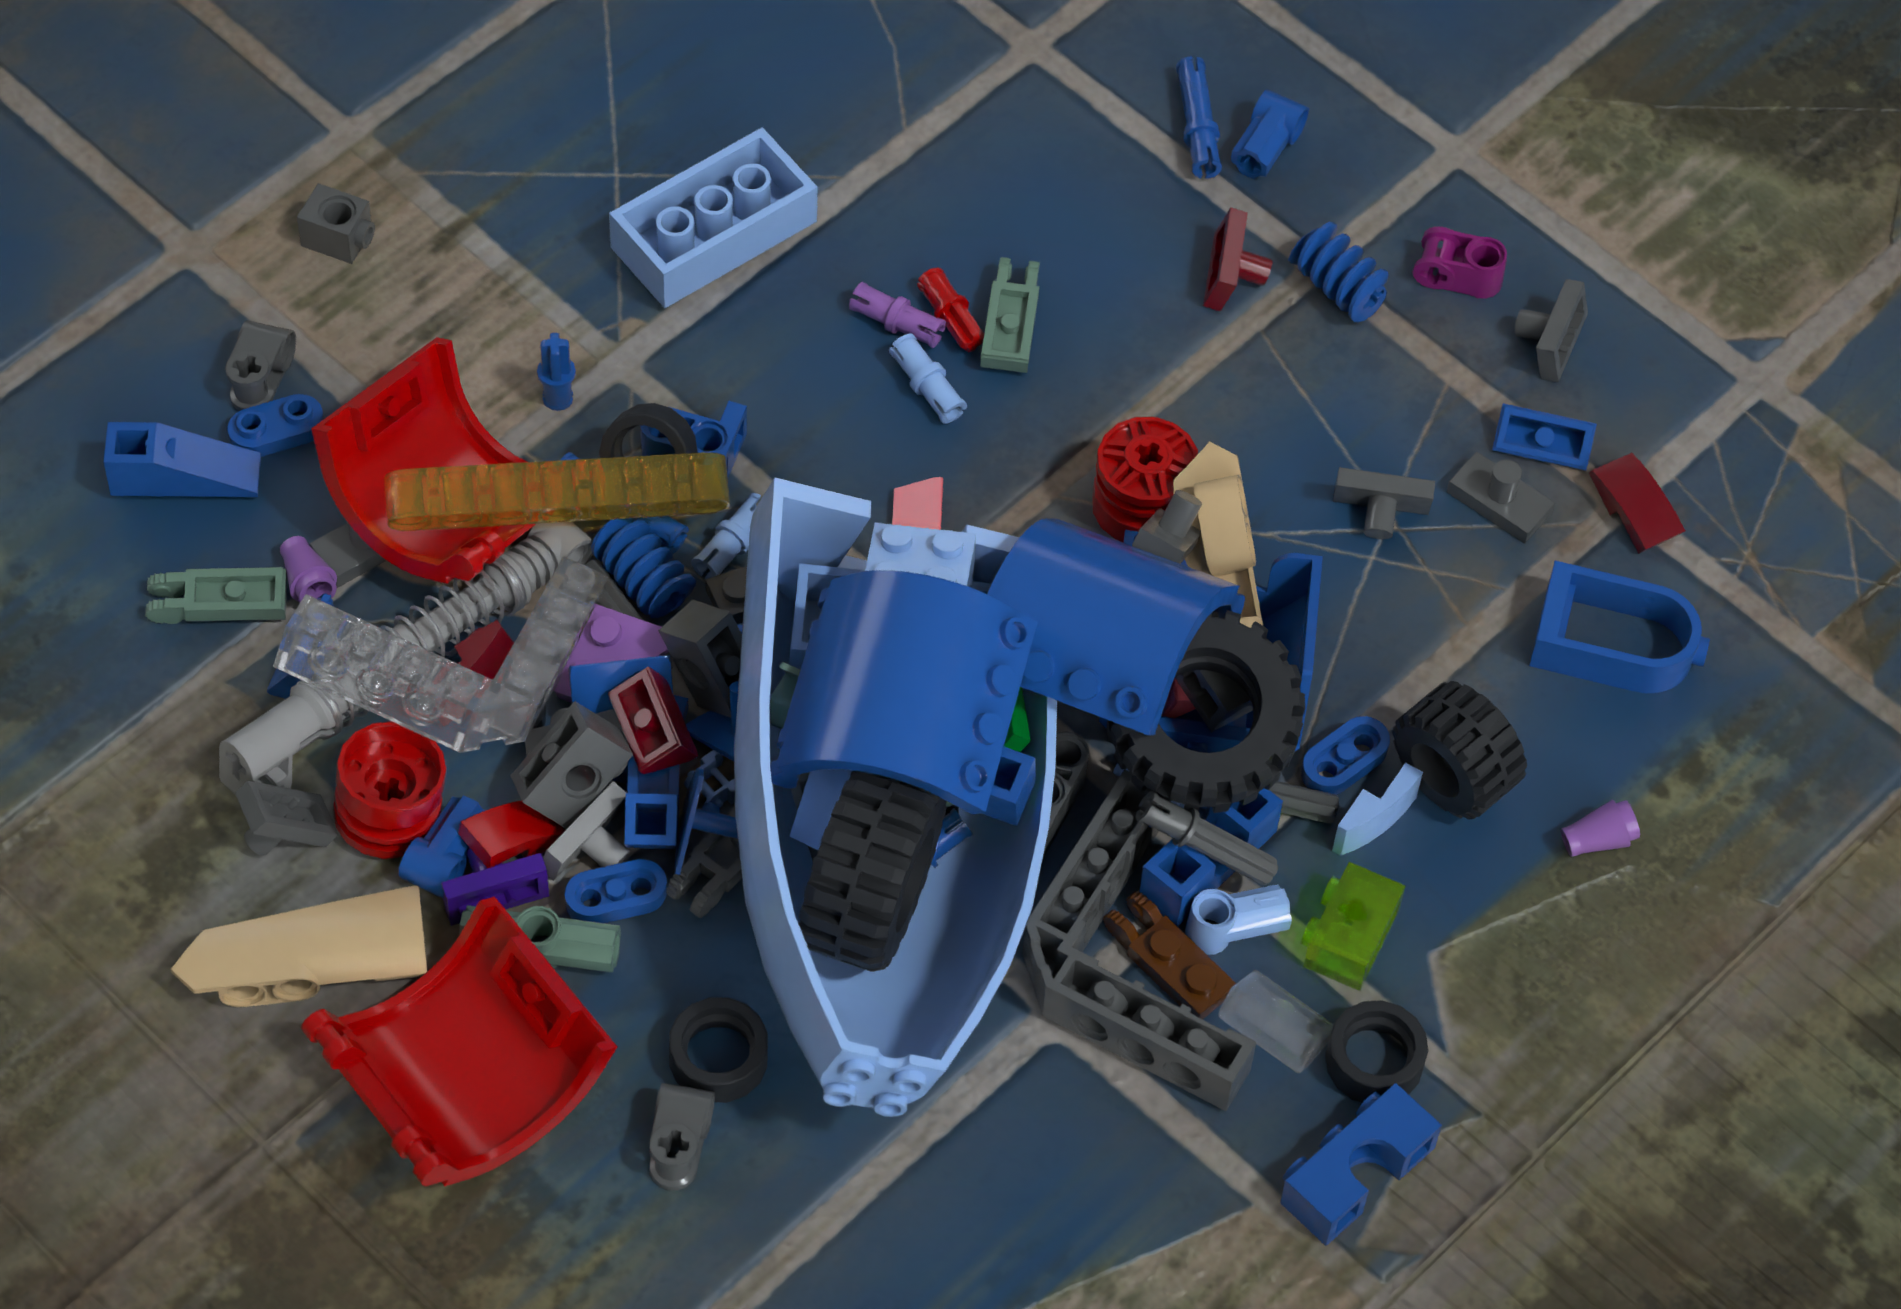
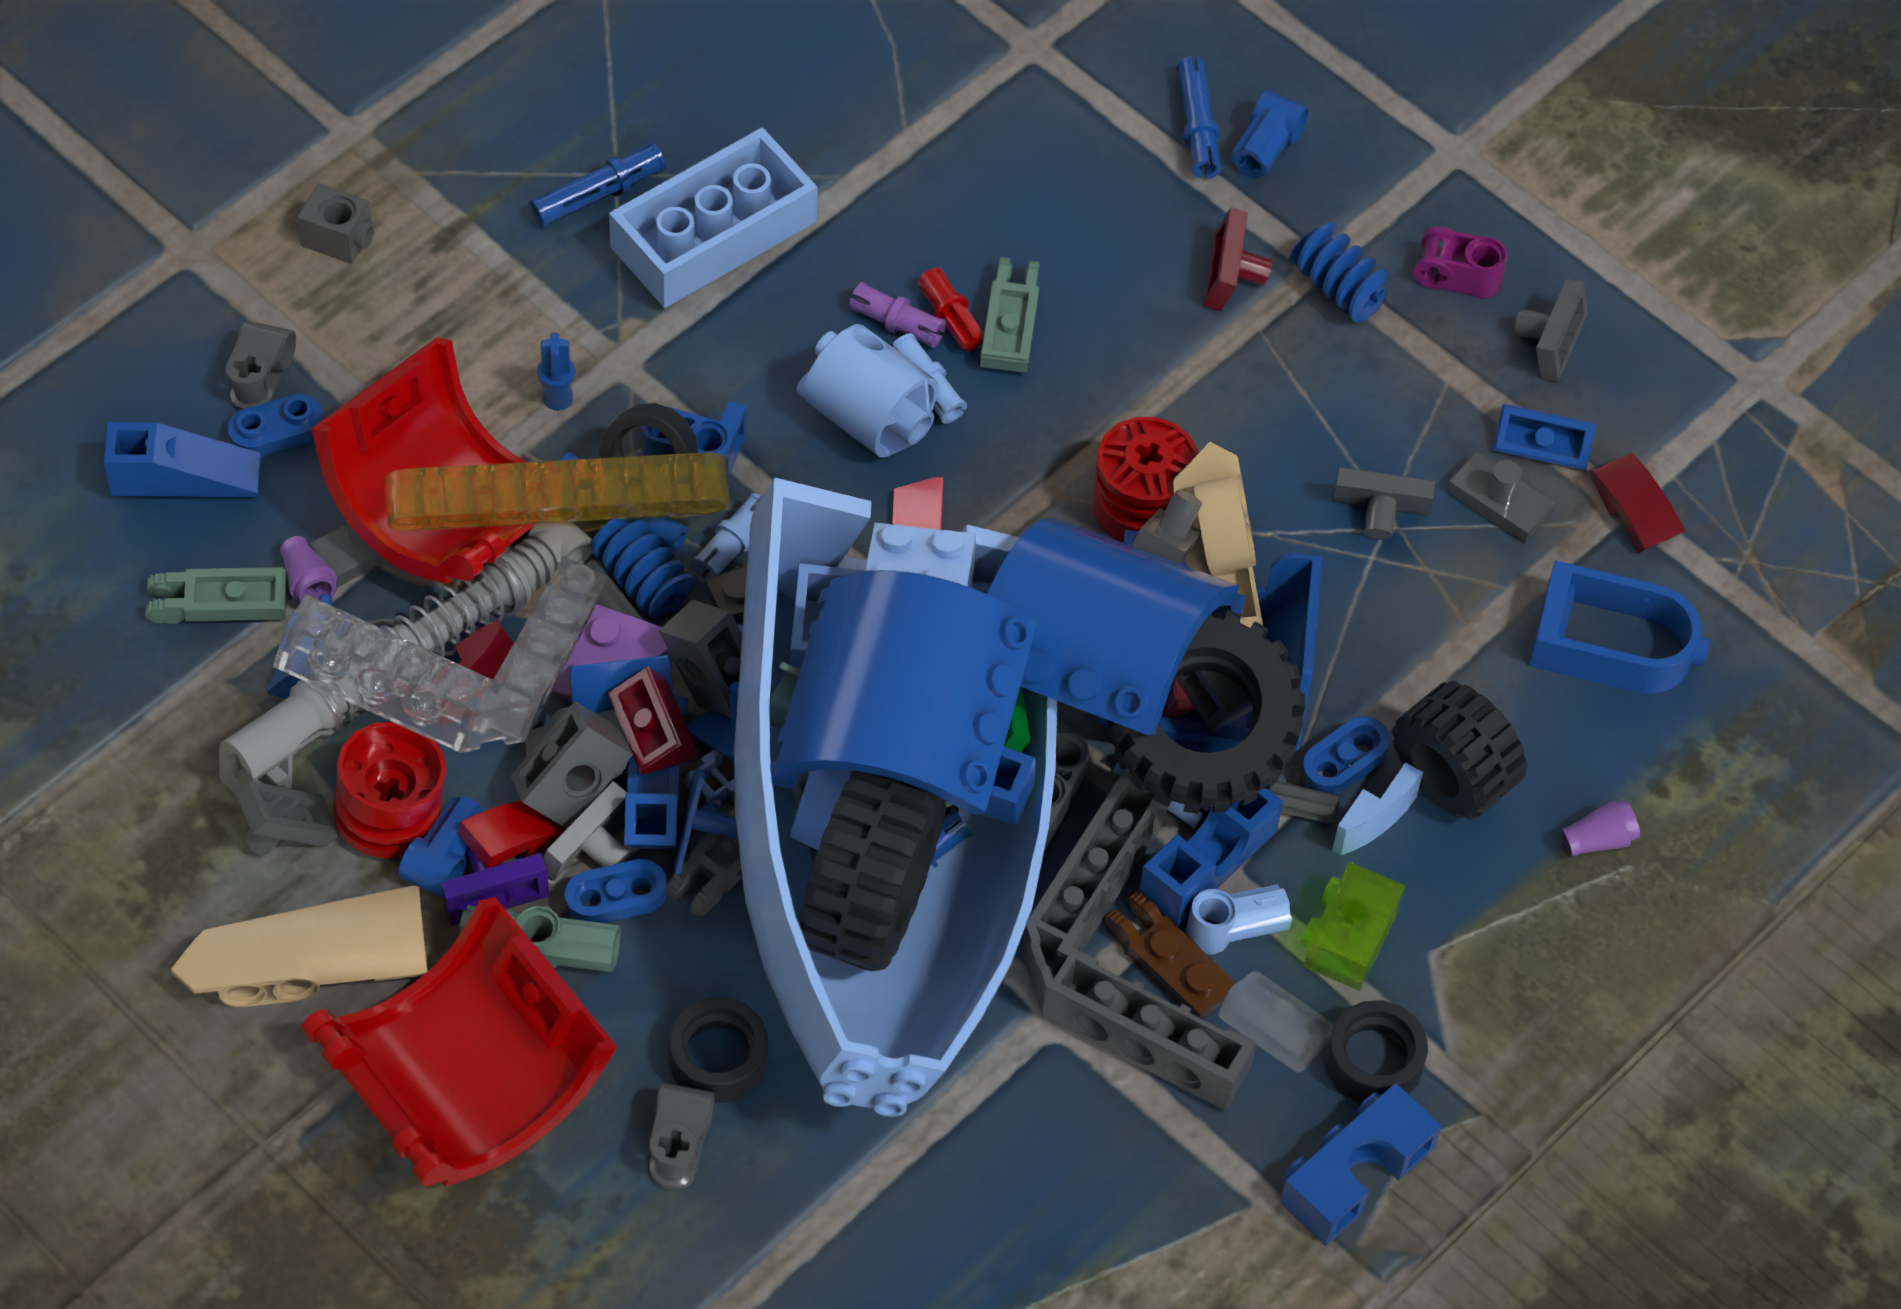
(613, 177): none -> blue pin
(870, 390): none -> light blue cylinder
(1206, 838): dark grey axle -> none

